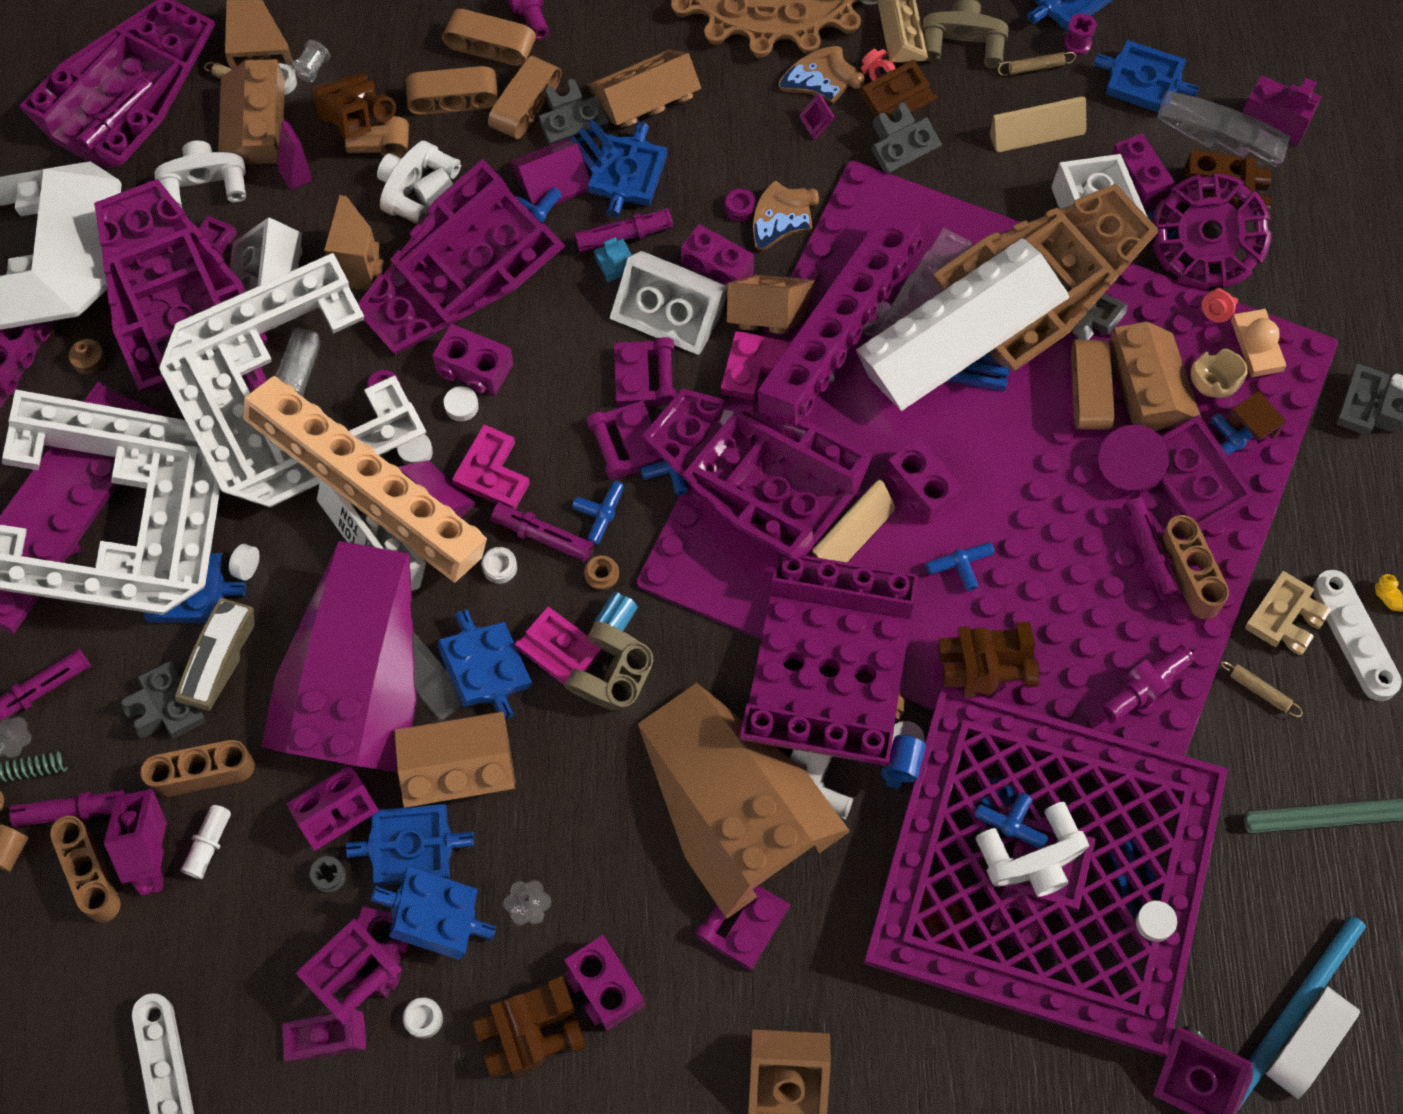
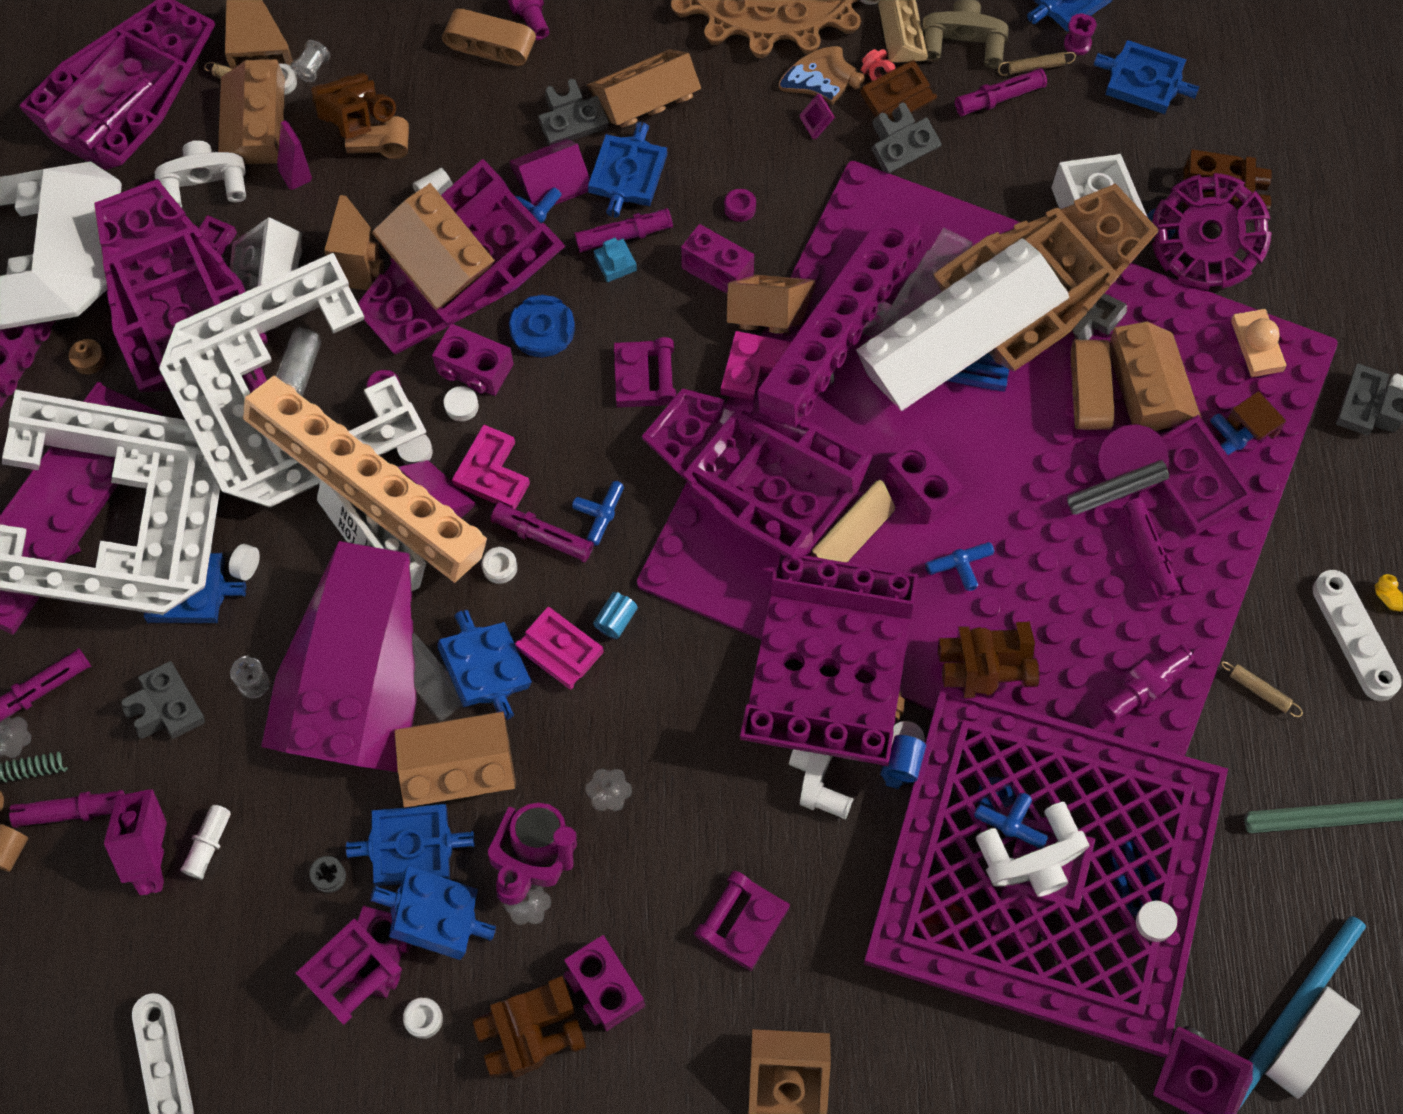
(73, 857): medium nougat beam -> none
(182, 762): medium nougat beam -> none
(215, 654): slope -> none
(260, 677): none -> clear bush
(323, 1036): magenta slope -> none
(332, 807): magenta brick -> none
(402, 173): white connector -> none
(433, 246): none -> medium nougat slope
(451, 90): medium nougat beam -> none
(524, 97): medium nougat beam -> none
(536, 839): none -> magenta piece
(542, 326): none -> blue tile
(586, 138): blue tile -> none
(597, 564): medium nougat plate -> none
(612, 796): none -> clear plant
(619, 672): dark tan piece -> none
(631, 424): magenta plate -> none
(662, 468): blue piece -> none
(668, 301): white slope -> none
(733, 801): medium nougat wedge -> none
(782, 214): medium nougat arm -> none
(989, 96): none -> magenta pin
(1038, 124): tan slope -> none
(1118, 487): none -> dark grey axle
(1146, 170): magenta brick -> none
(1194, 582): medium nougat beam -> none
(1218, 124): clear slope -> none
(1218, 374): tan hair -> none
(1219, 305): coral plate -> none
(1281, 607): tan plate -> none
(1283, 106): magenta hinge -> none

